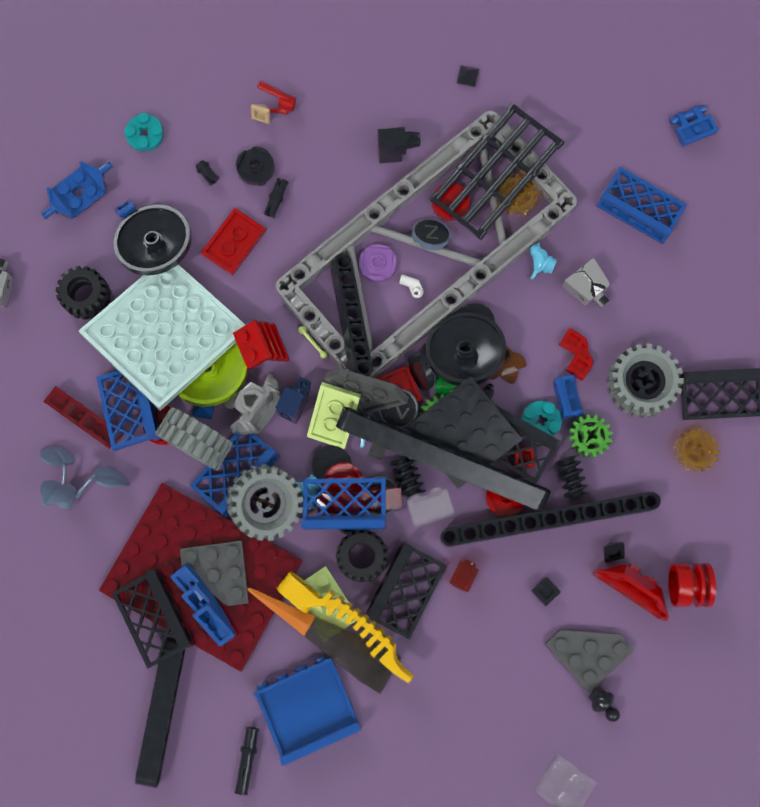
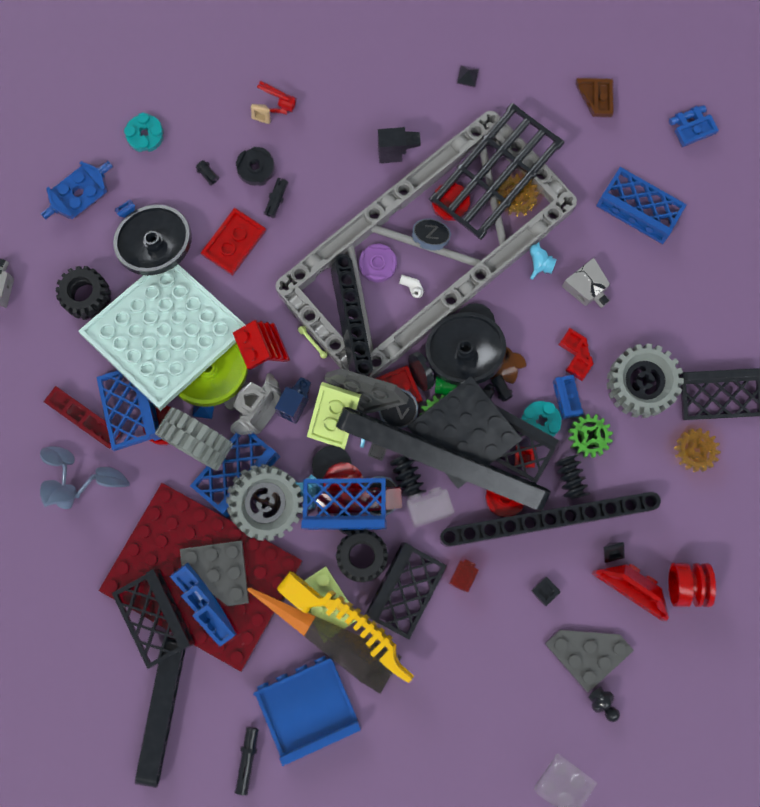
(502, 388): none -> black pin
(597, 95): none -> reddish brown wing

